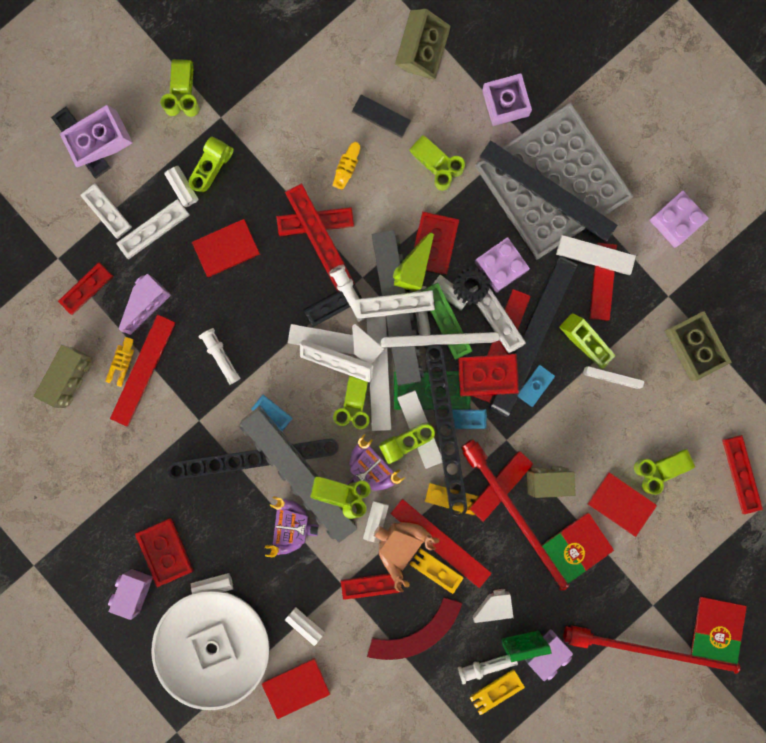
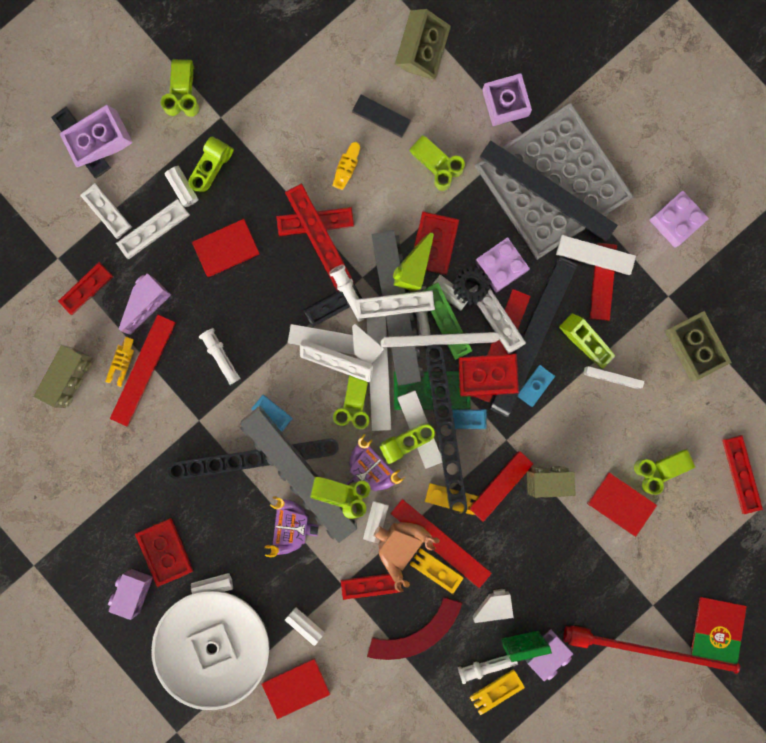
(567, 552): flag -> none

